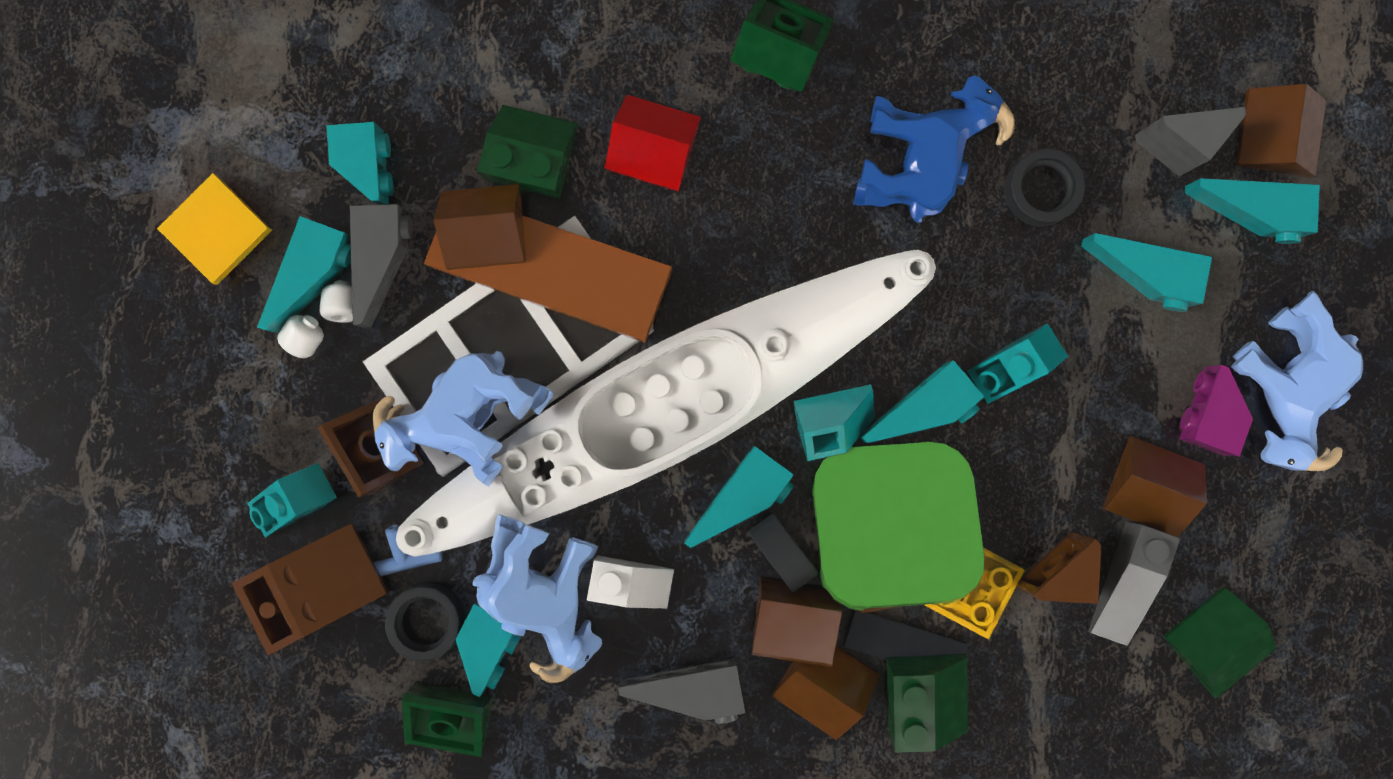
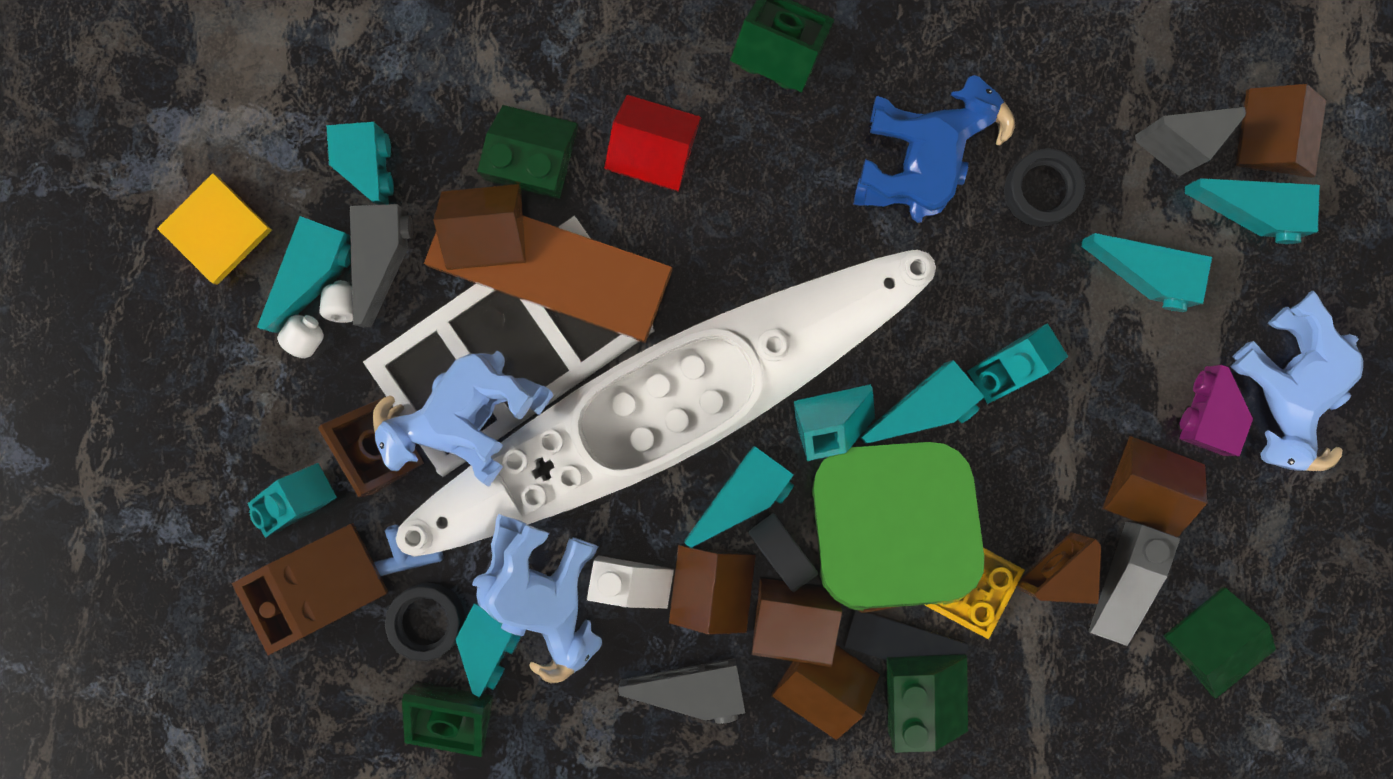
(712, 590): none -> reddish brown slope

